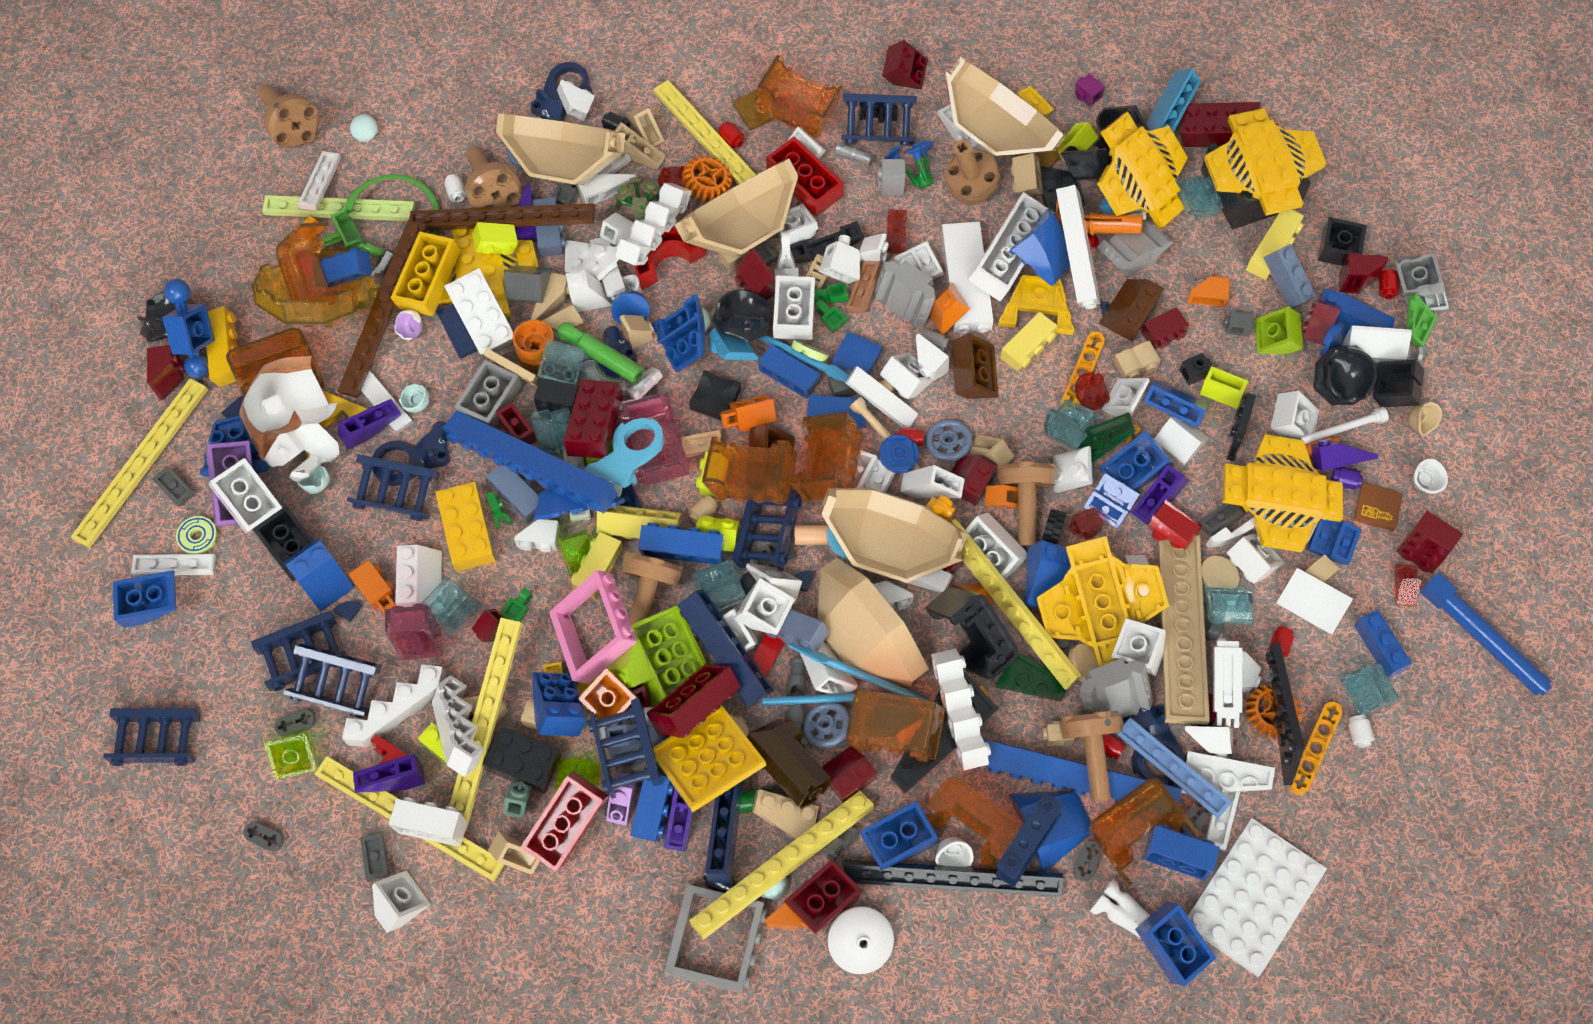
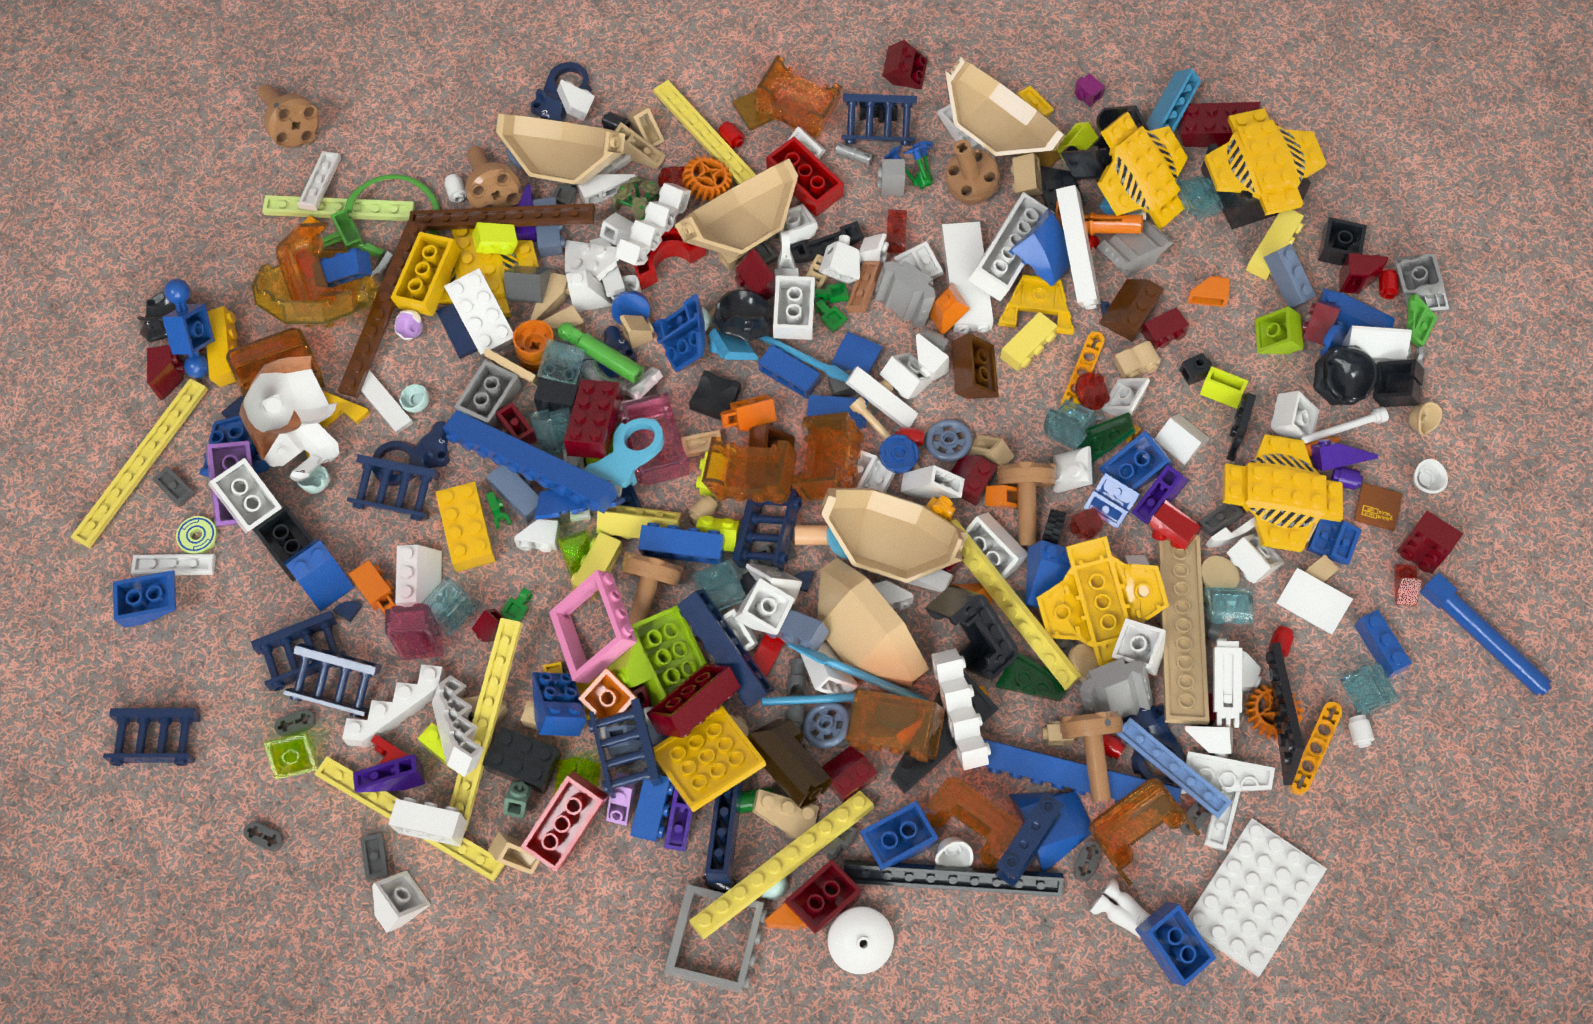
(363, 128): light aqua hair -> none
(367, 423): dark purple slope -> none
(810, 350): yellowish green tile -> none
(1176, 403): blue brick -> none
(1181, 852): blue brick -> none
(1239, 323): dark grey brick -> none

